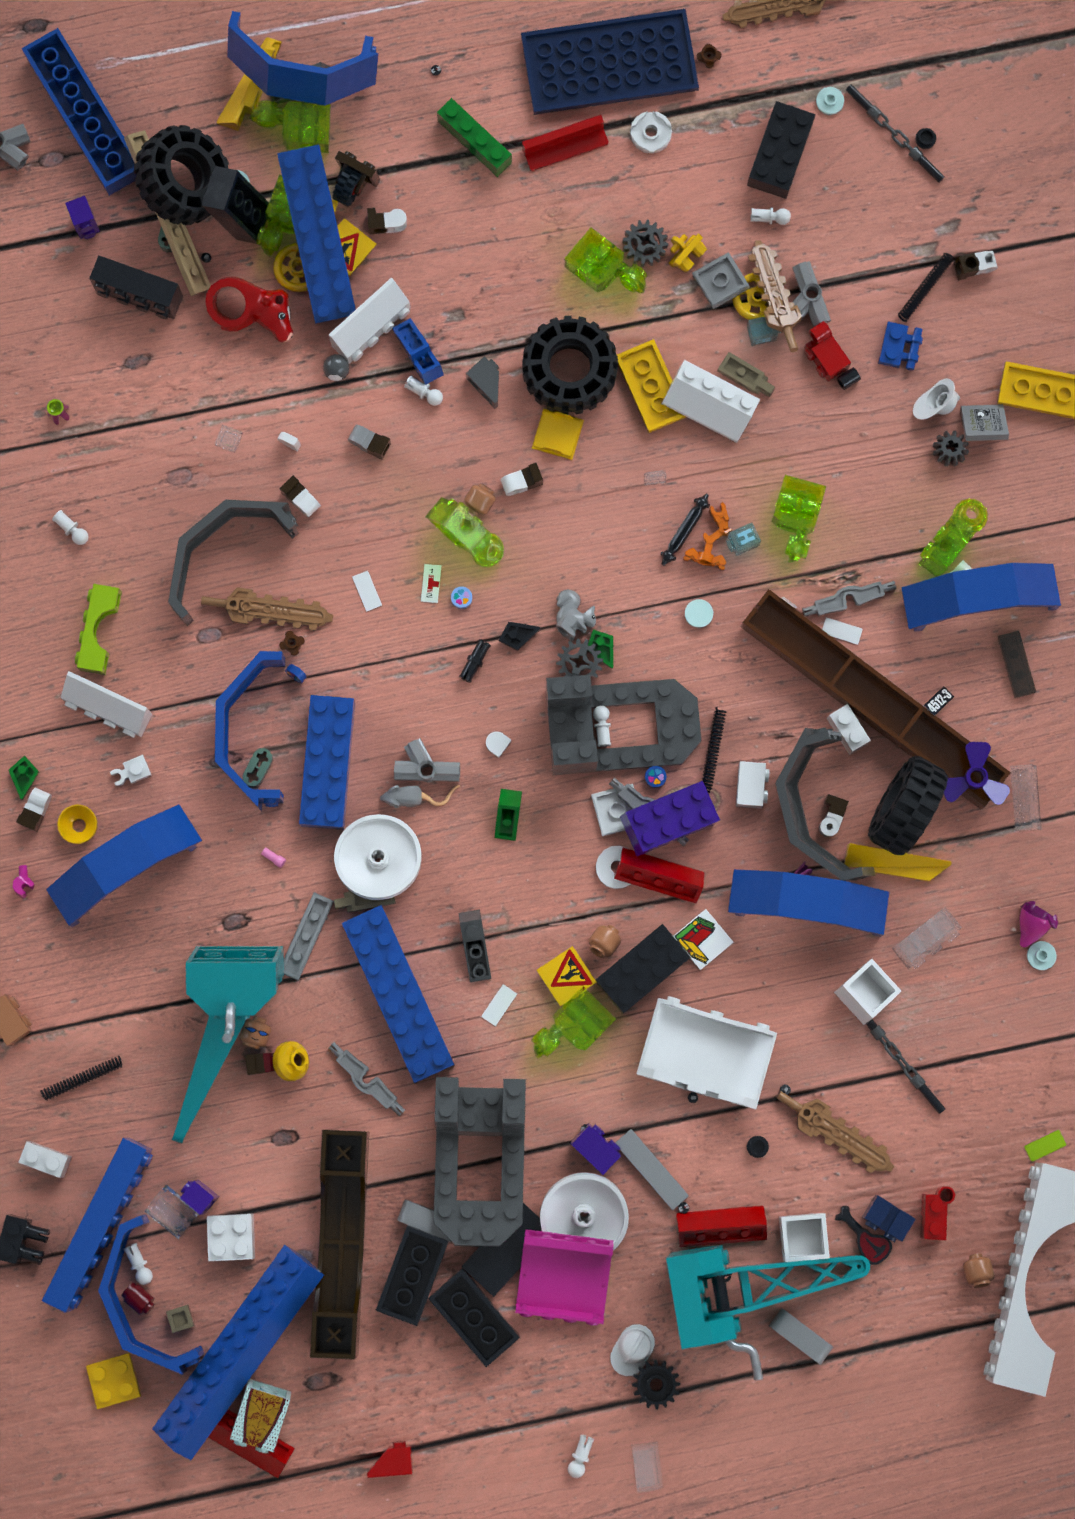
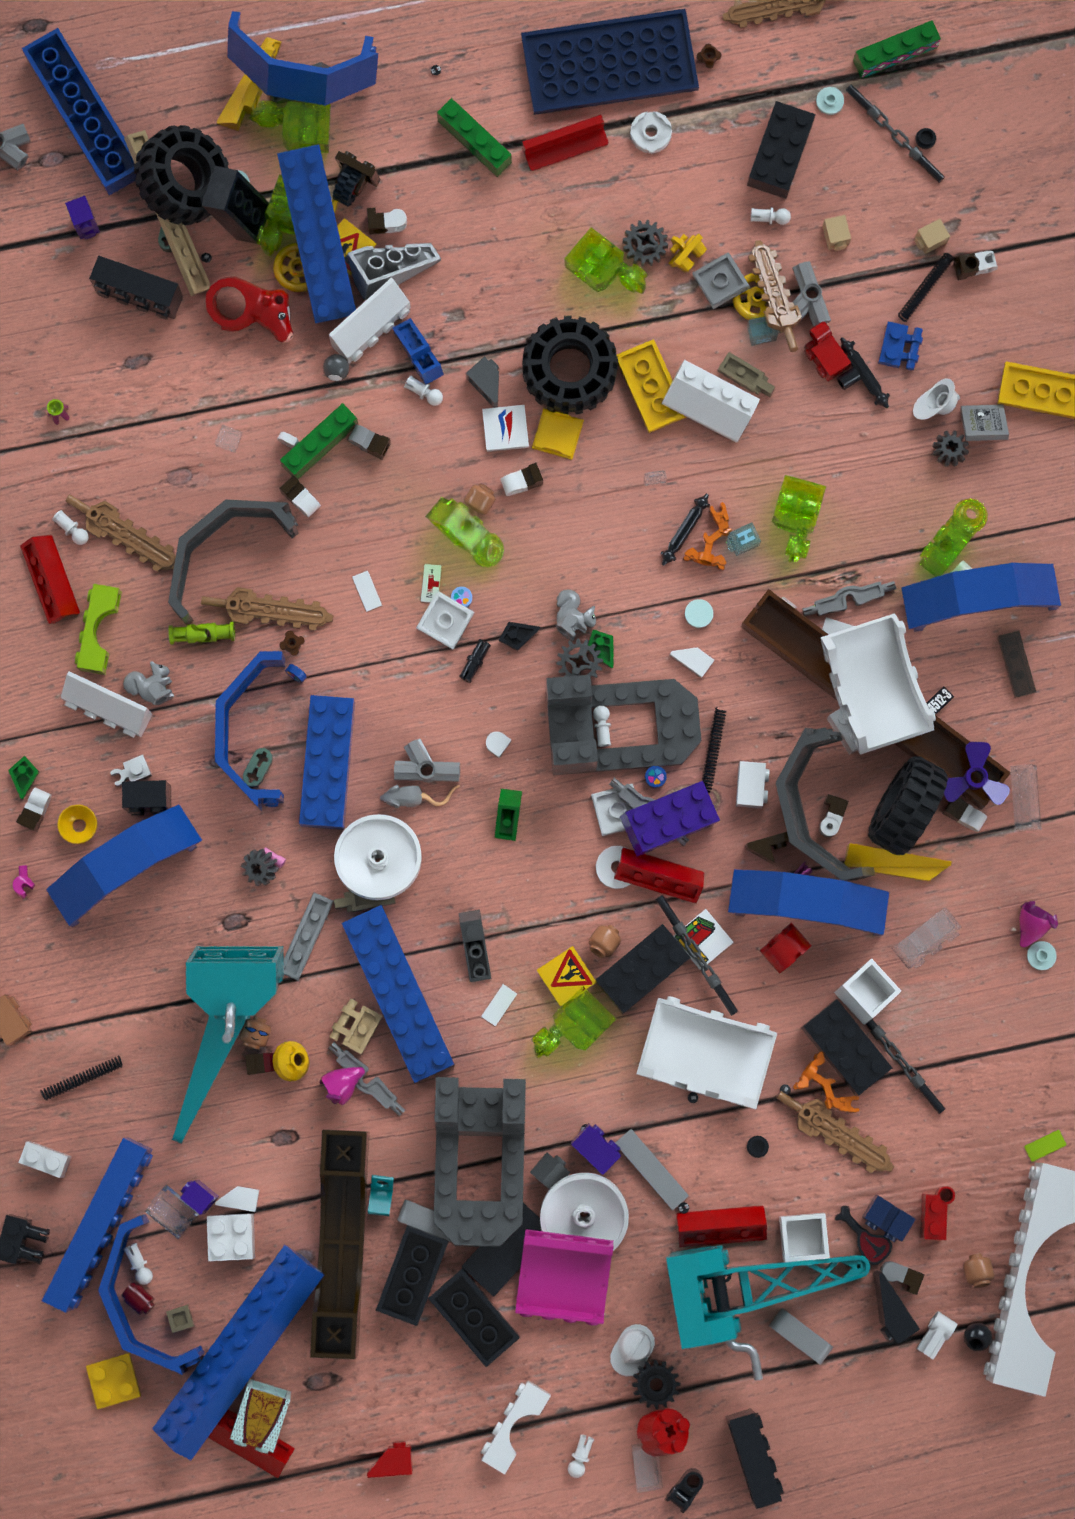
(49, 578): none -> red panel
(104, 520): none -> medium nougat bar
(146, 797): none -> black brick
(150, 689): none -> light grey animal
(194, 633): none -> lime piece
(240, 1198): none -> white tile
(266, 871): none -> dark grey gear
(319, 441): none -> green brick
(341, 1083): none -> dark pink hat
(362, 1028): none -> tan plate
(375, 266): none -> light grey wedge
(380, 1195): none -> teal bracket
(445, 620): none -> white tile
(505, 428): none -> white tile
(530, 1401): none -> white arch
(550, 1170): none -> dark grey brick
(663, 1432): none -> red brick
(684, 1490): none -> black piece
(694, 660): none -> white tile
(713, 980): none -> piece
(753, 1457): none -> black brick
(762, 847): none -> dark brown slope
(785, 948): none -> red brick
(810, 1072): none -> orange piece
(836, 233): none -> tan brick
(846, 1047): none -> black brick
(865, 373): none -> black wheel
(877, 684): none -> white panel
(893, 1315): none -> black slope
(896, 49): none -> green brick
(897, 1272): none -> leg
(932, 236): none -> tan brick
(938, 1331): none -> white piece
(965, 814): none -> leg
(977, 1337): none -> black piece

